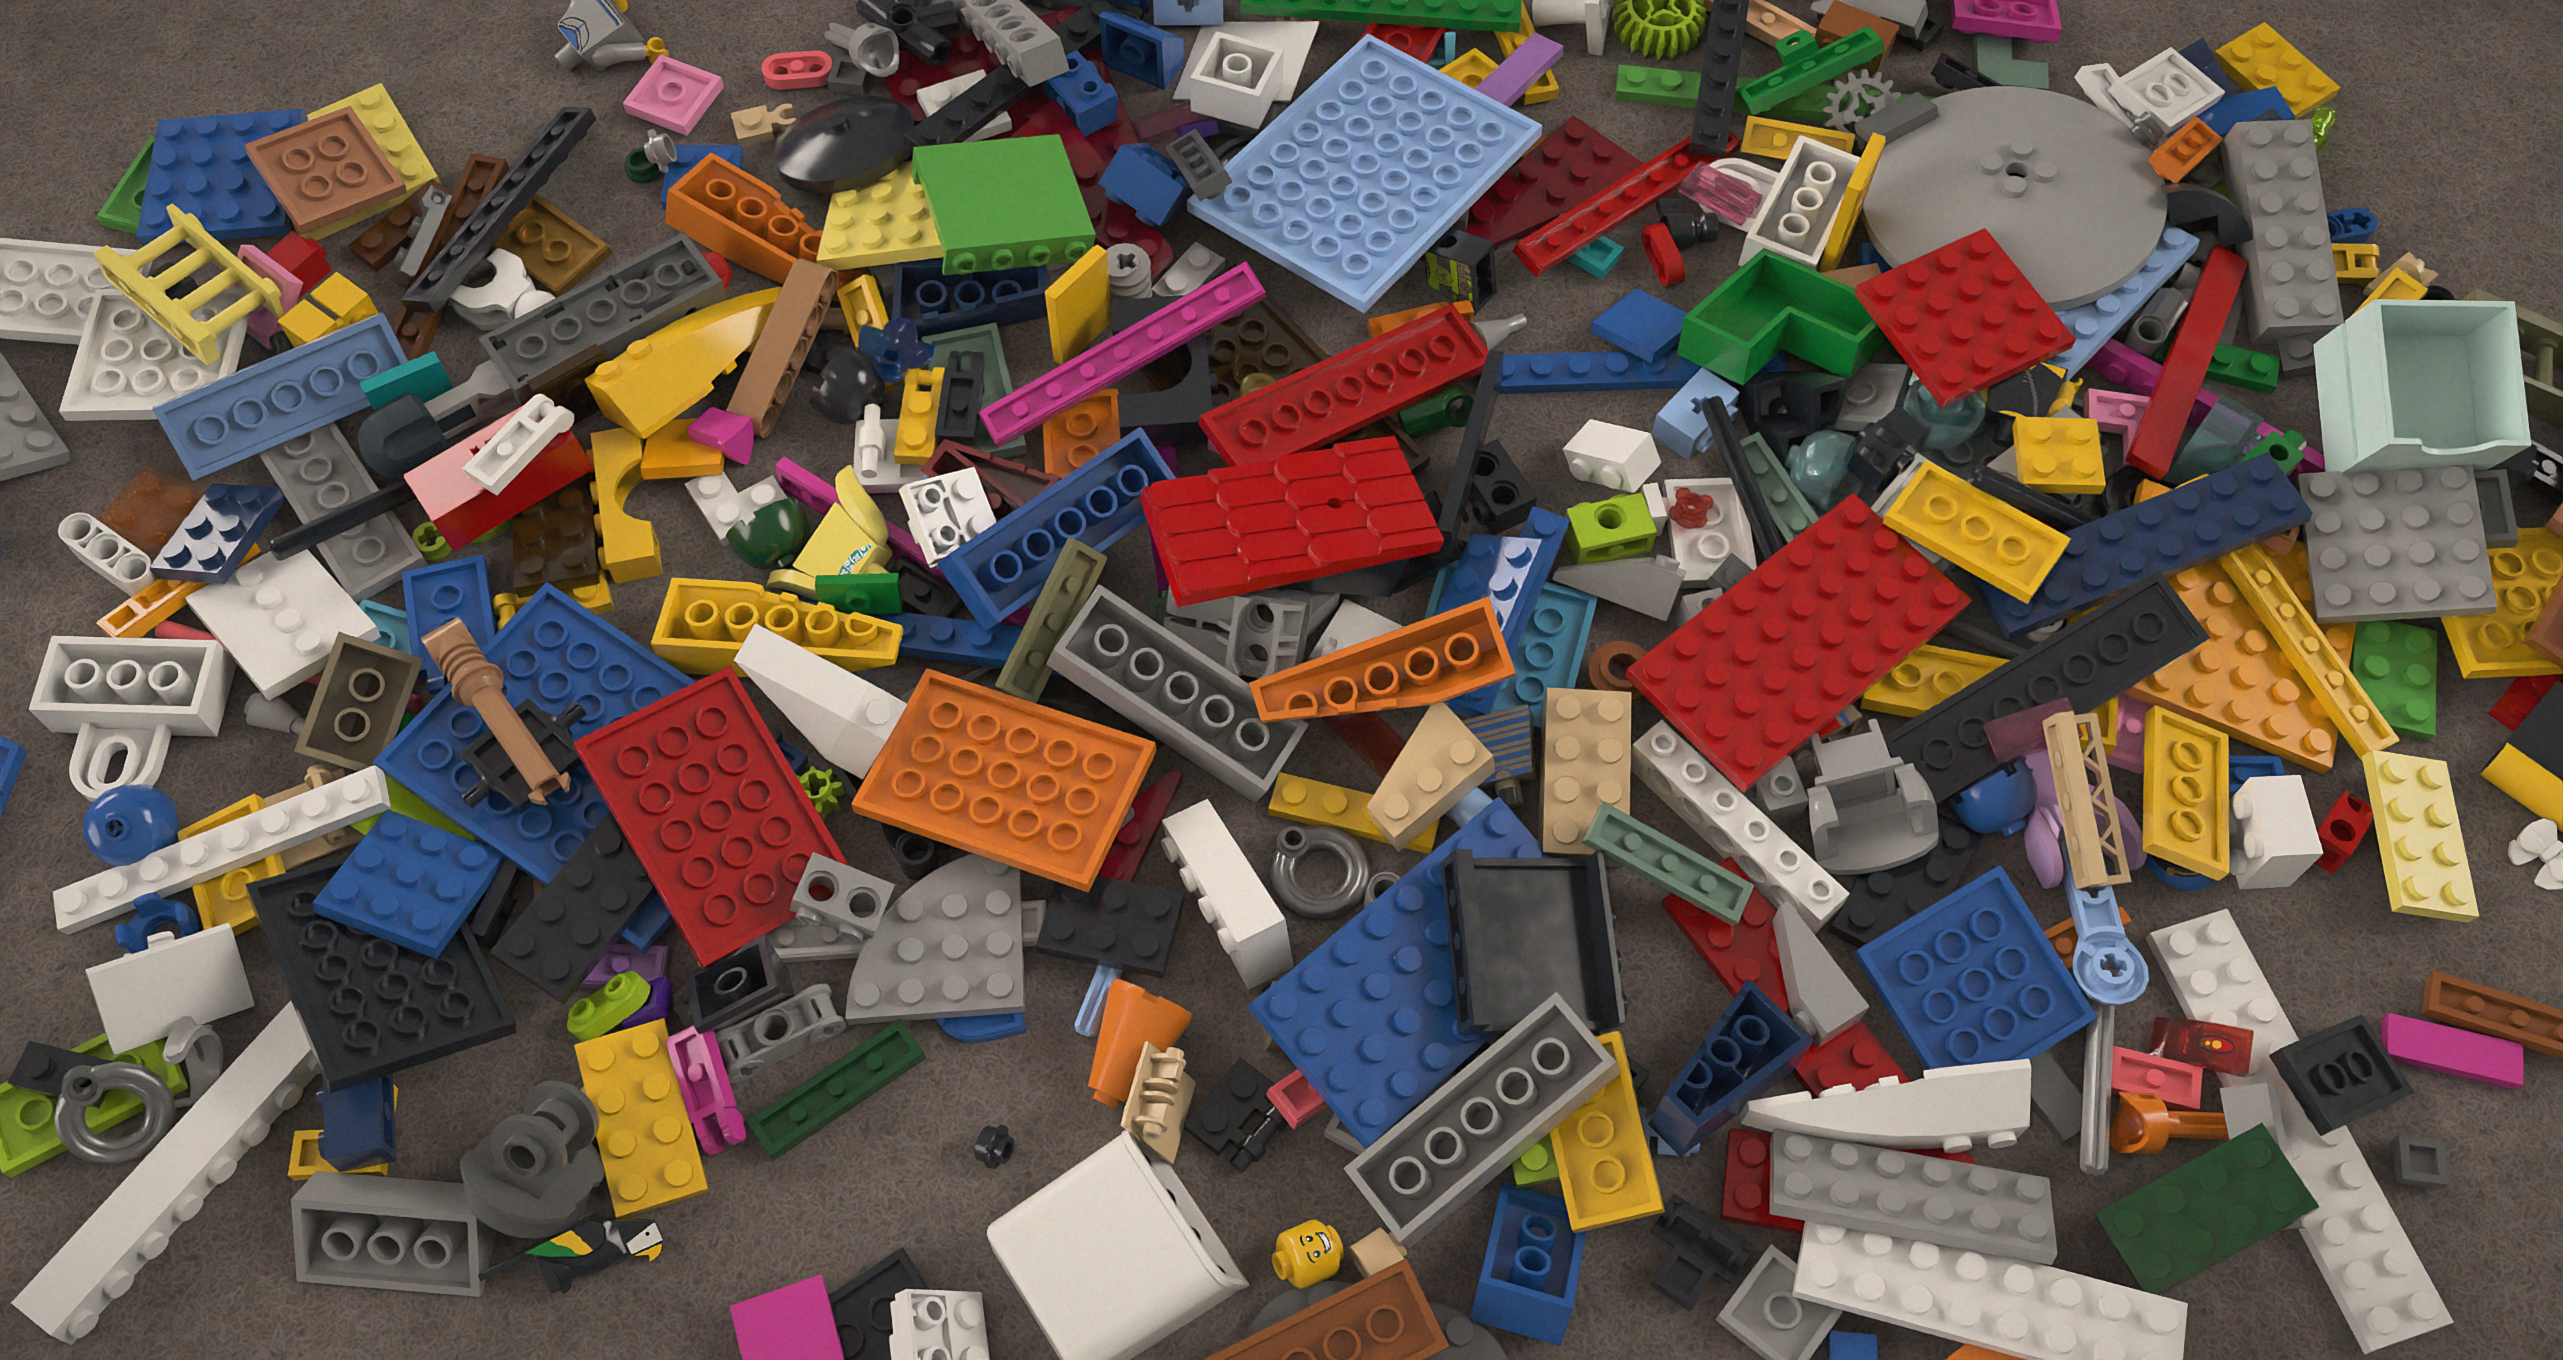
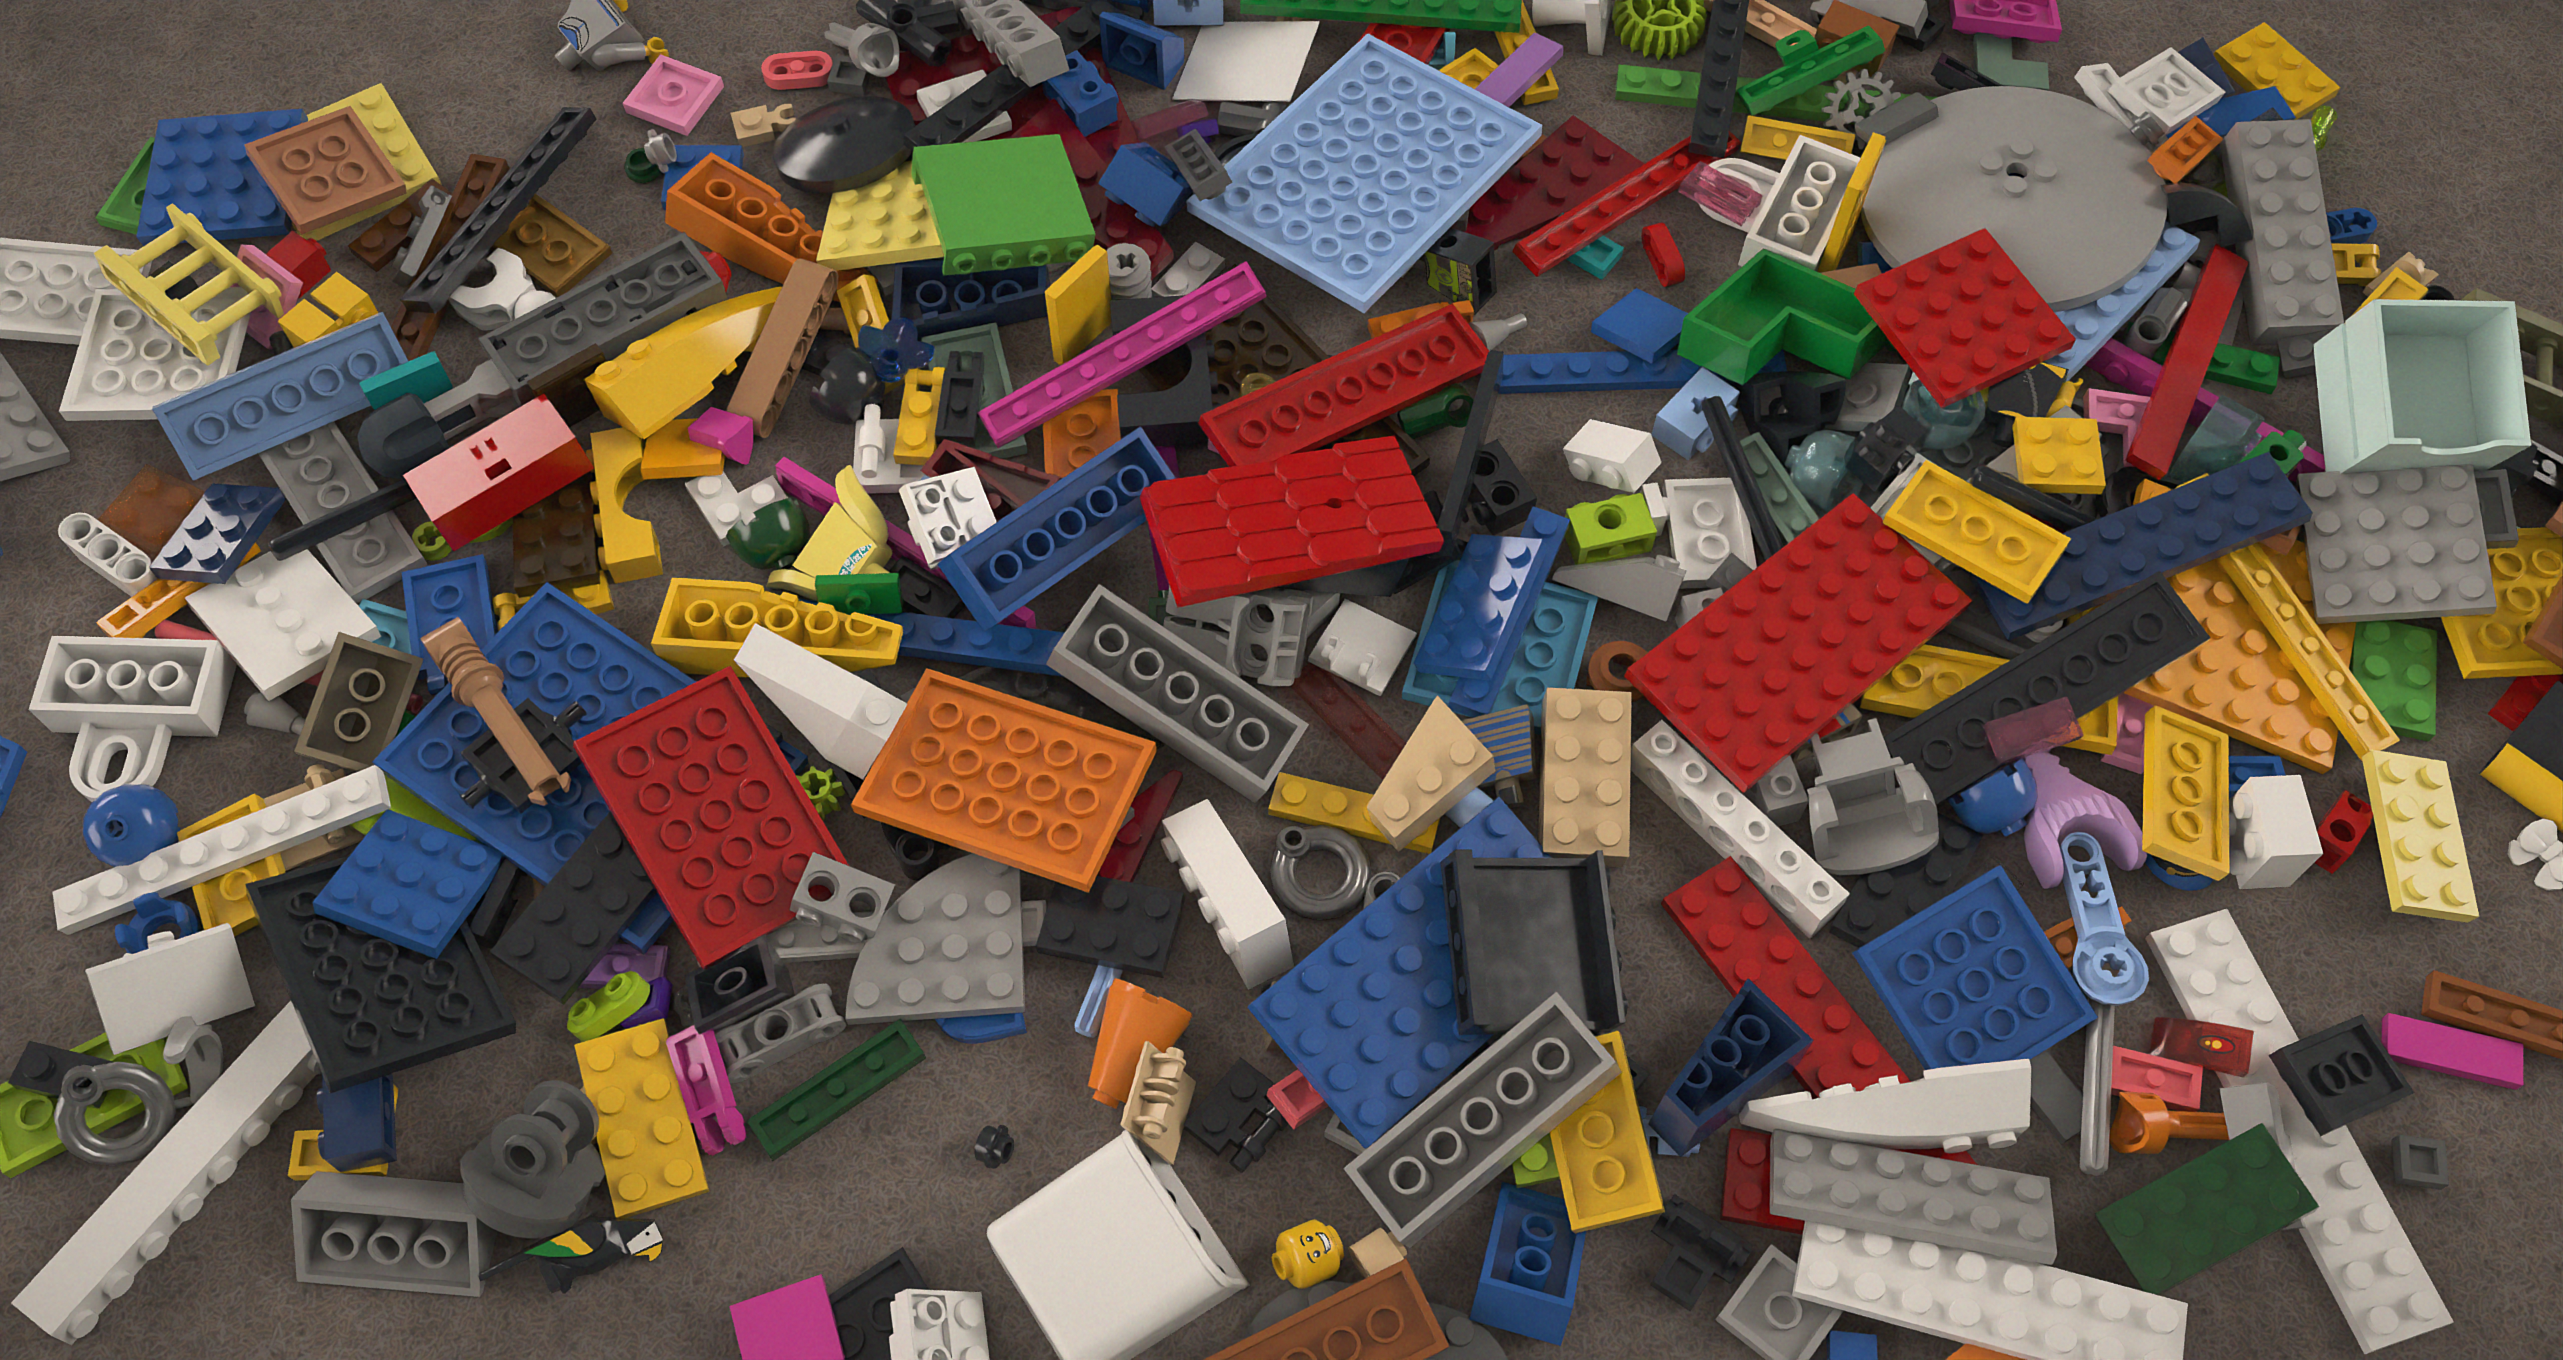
(518, 443): white plate -> none
(1051, 616): olive plate -> none
(1236, 80): white brick -> none
(1394, 670): orange wedge -> none
(1668, 863): sand green plate -> none
(1683, 225): black piece -> none
(1689, 517): clear red plate -> none
(1816, 987): light grey slope -> none
(2077, 803): tan fence -> none

